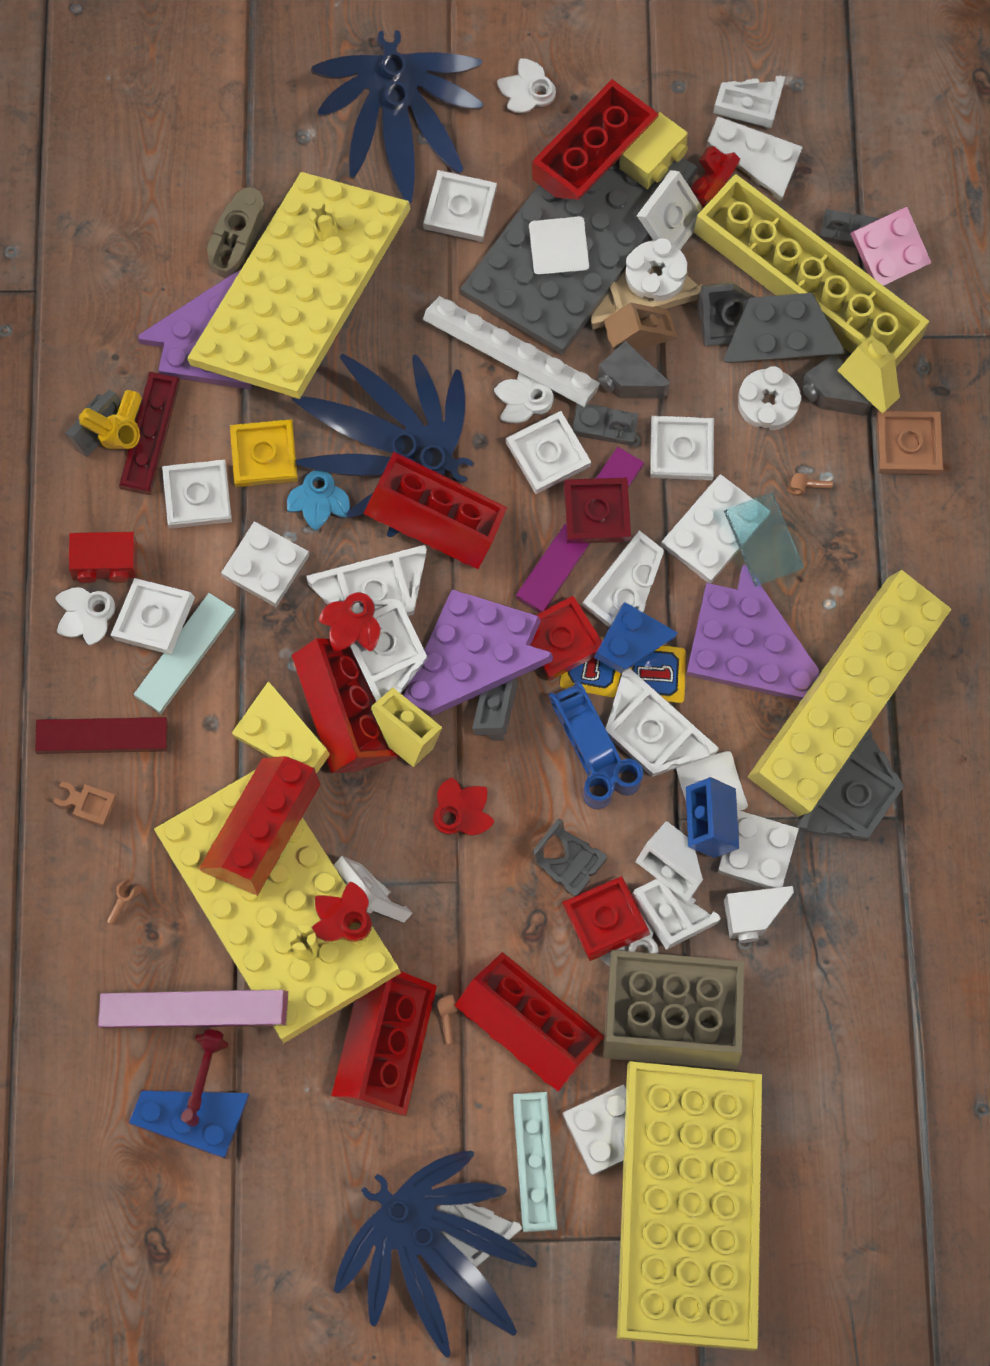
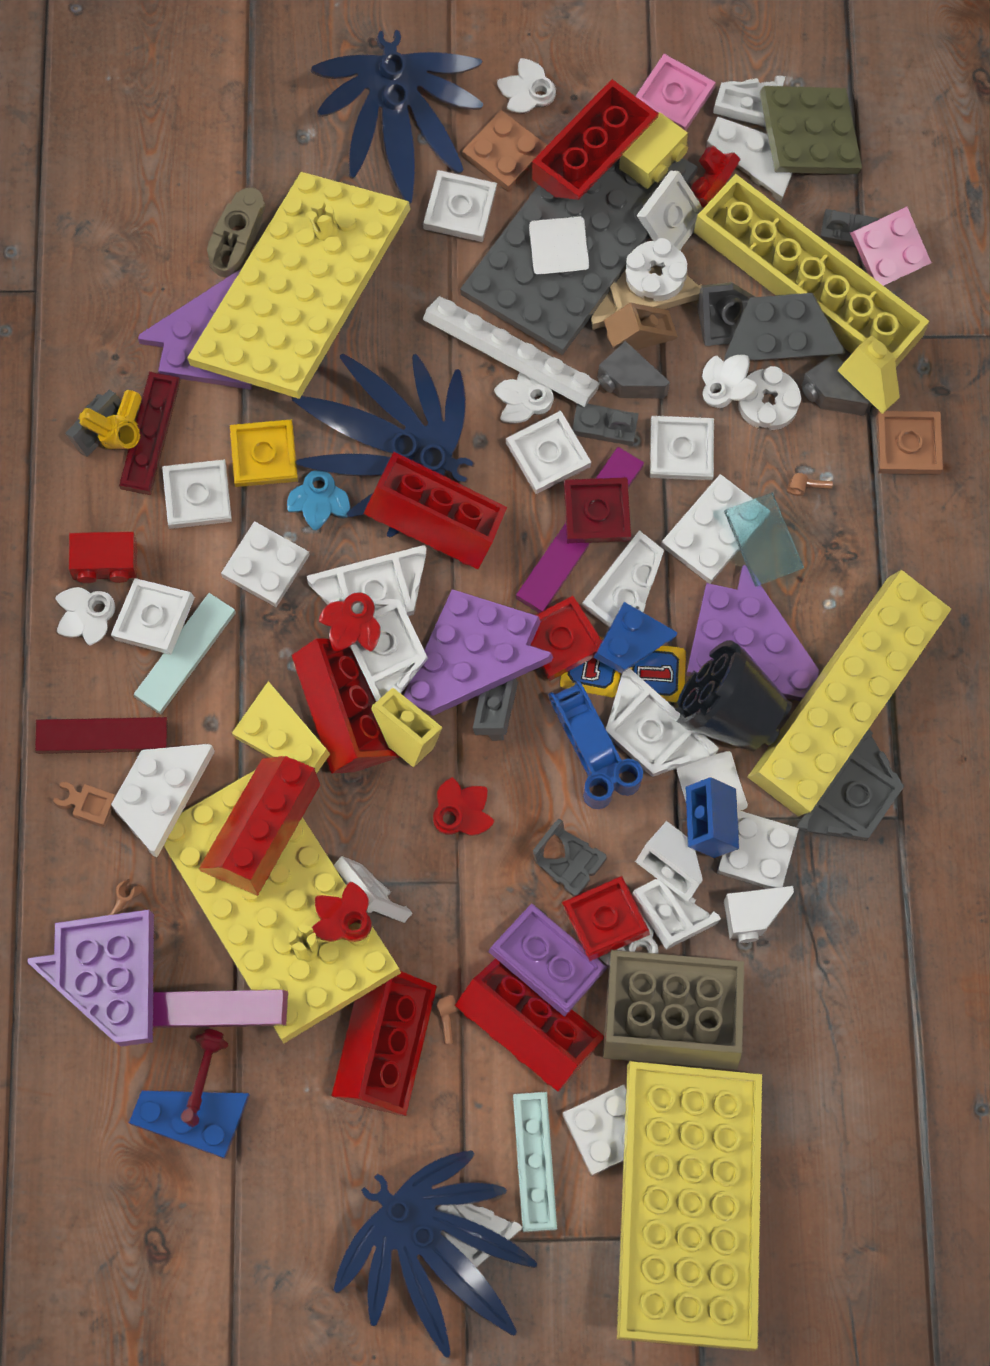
(106, 972): none -> medium lavender wing
(159, 791): none -> white wing
(503, 150): none -> nougat plate
(547, 959): none -> medium lavender tile
(676, 91): none -> bright pink plate
(730, 378): none -> white plate
(732, 700): none -> black cone
(810, 130): none -> olive plate

